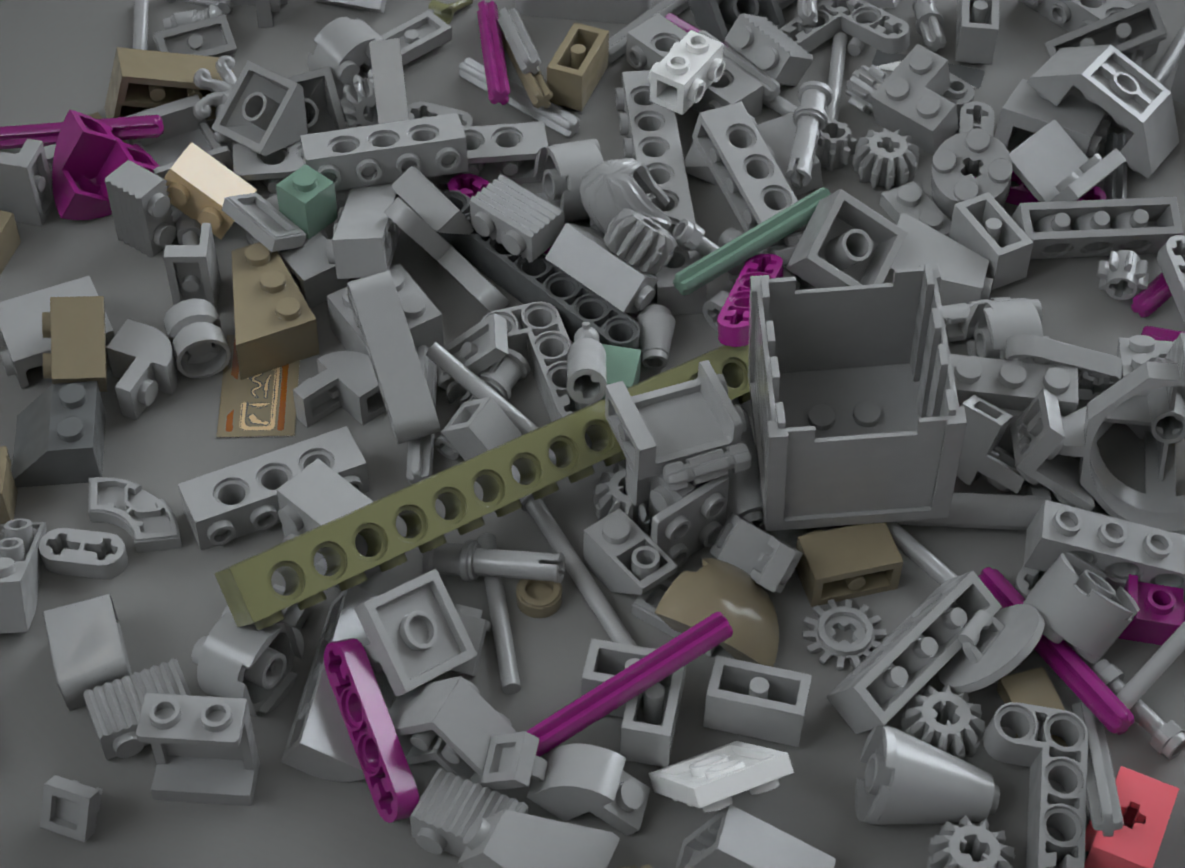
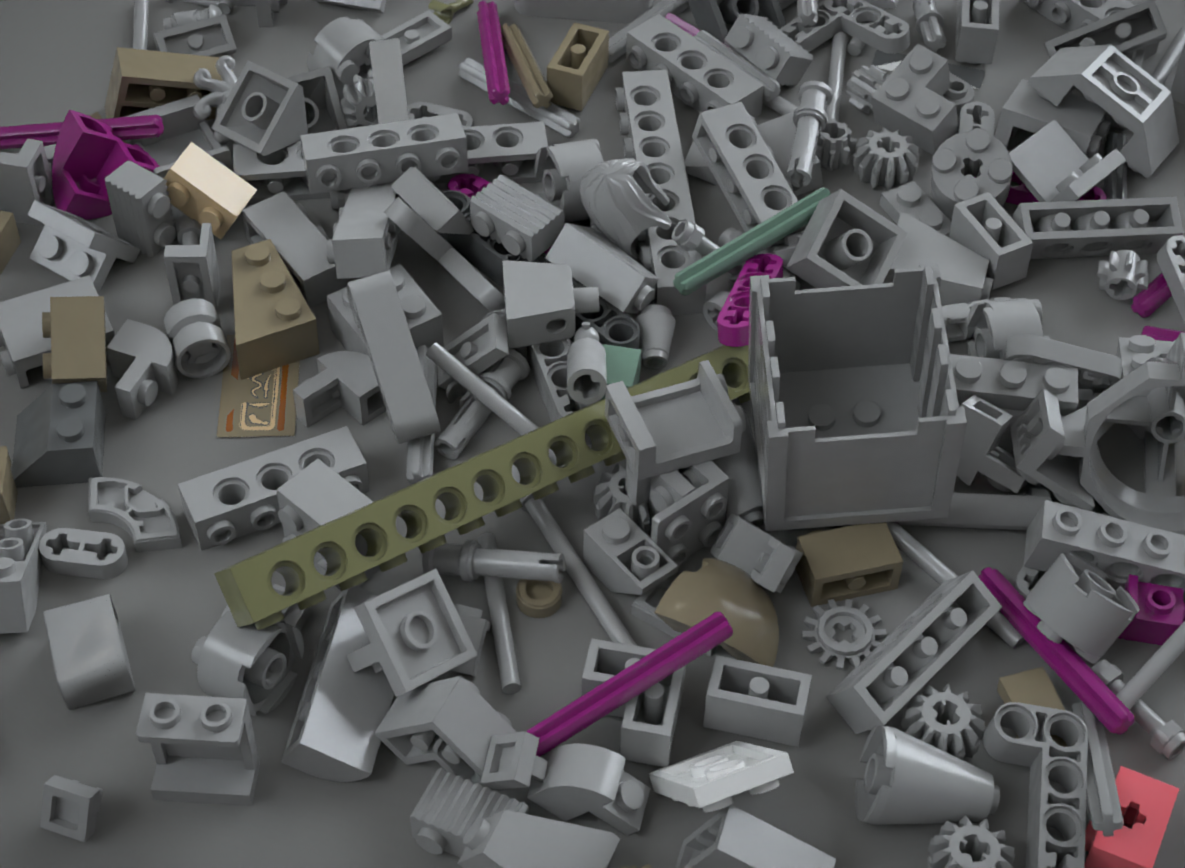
(77, 246): none -> light grey bracket
(118, 706): light grey brick -> none
(264, 222): light grey tile -> none
(308, 200): sand green brick -> none
(371, 729): magenta beam -> none
(479, 427): light grey brick -> none
(519, 41): light grey axle -> none
(542, 302): none -> light grey torso
(639, 241): light grey gear -> none
(686, 72): white brick -> none
(707, 466): light grey axle -> none
(992, 647): light grey shield -> none

